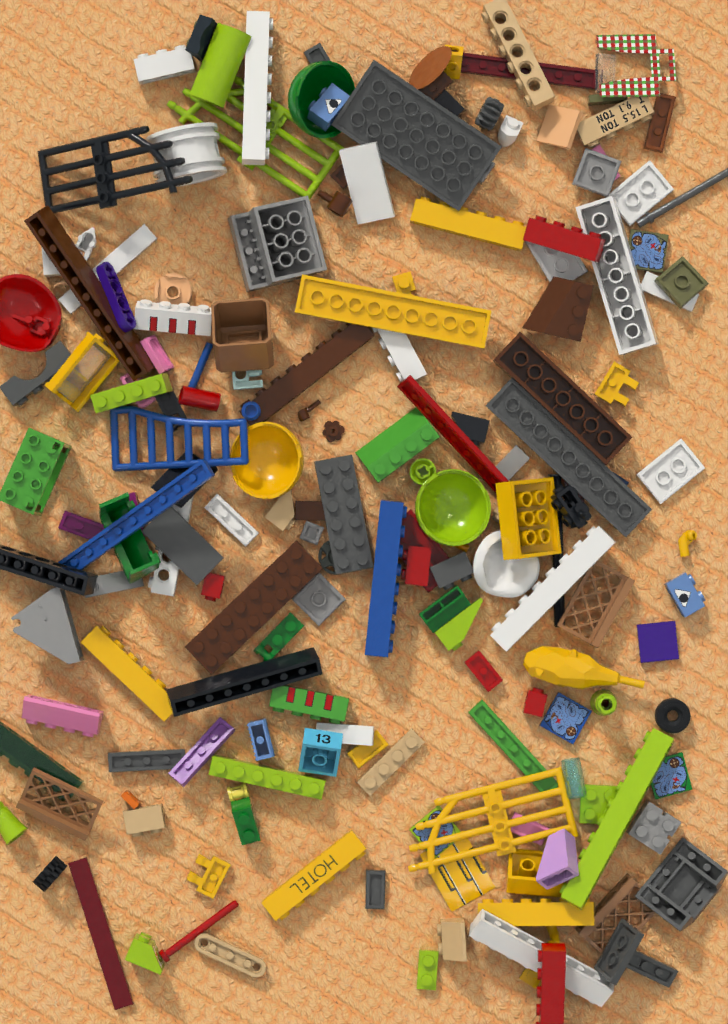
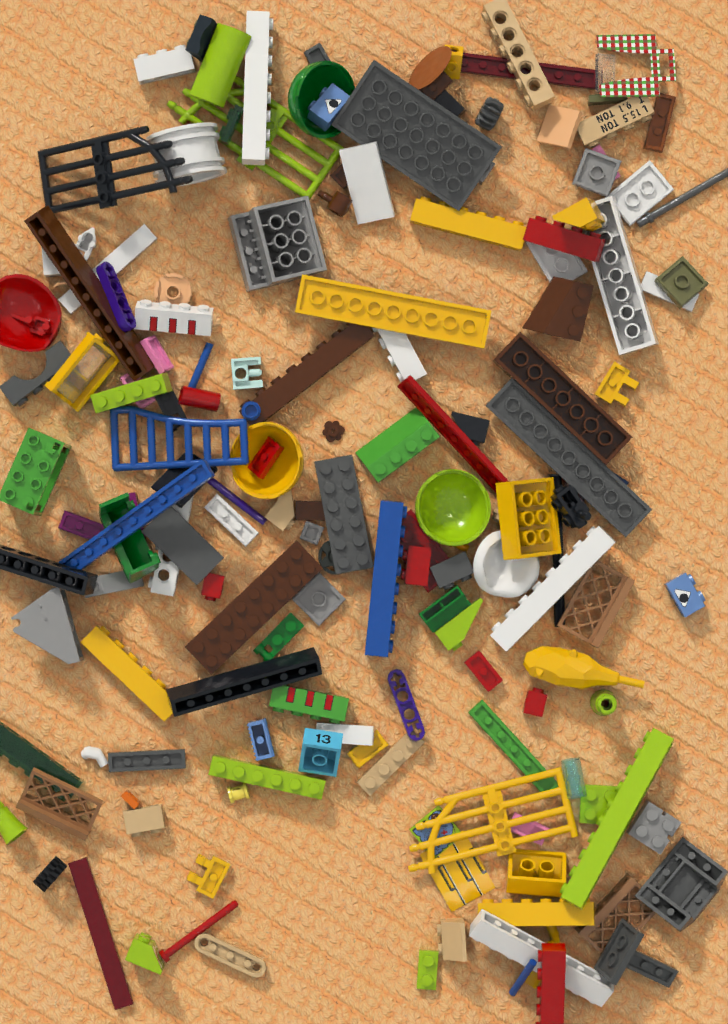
(61, 714): bright pink slope -> none
(94, 753): none -> white arm
(201, 752): medium lavender plate -> none
(227, 132): none -> clear green plate
(237, 501): none -> dark purple bar
(242, 335): medium nougat plate -> none
(245, 821): green brick -> none
(265, 457): none -> red plate
(303, 414): reddish brown hand -> none
(313, 875): yellow brick -> none
(375, 889): dark grey tile -> none
(404, 283): yellow plate -> none
(408, 704): none -> dark purple beam
(421, 470): lime wheel -> none
(509, 131): white plate -> none
(512, 462): light grey tile -> none
(522, 978): none -> blue bar
(558, 860): lavender slope -> none
(565, 718): tile -> none
(582, 214): none -> yellow slope
(648, 250): tile -> none
(657, 641): dark purple tile -> none
(670, 471): white tile -> none
(671, 777): tile -> none
(672, 726): black tyre -> none
(685, 540): yellow arm -> none

